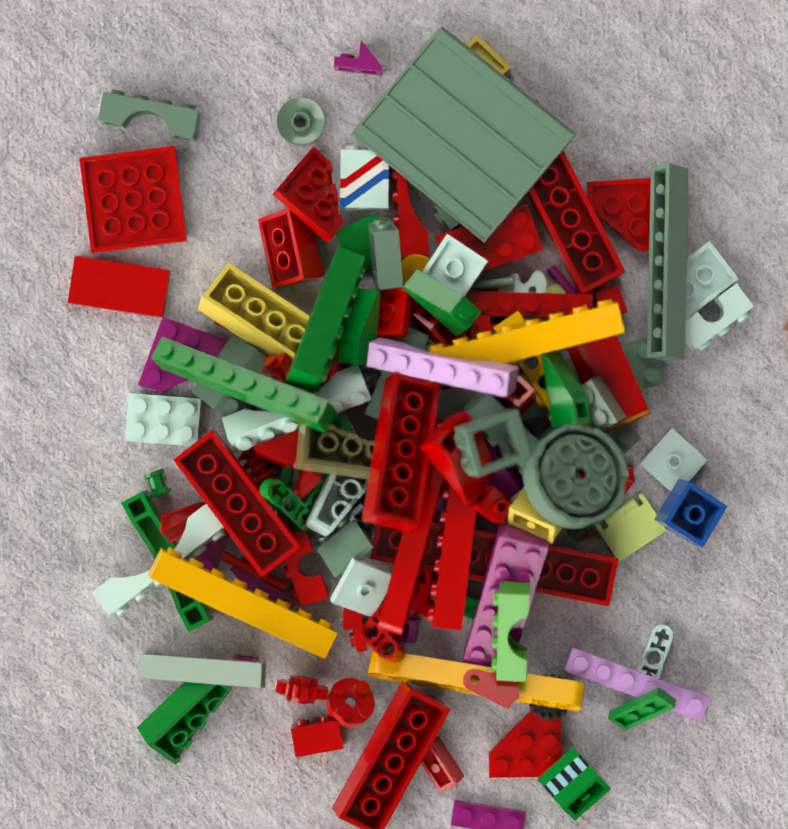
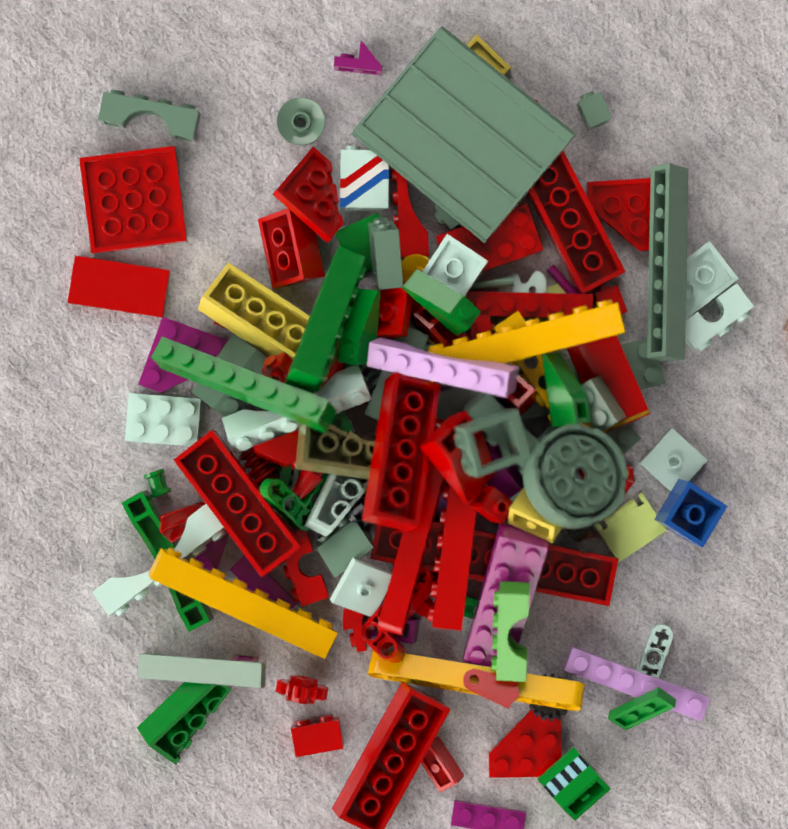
(248, 568): red bar -> none
(359, 692): red plate -> none
(593, 110): none -> sand green brick

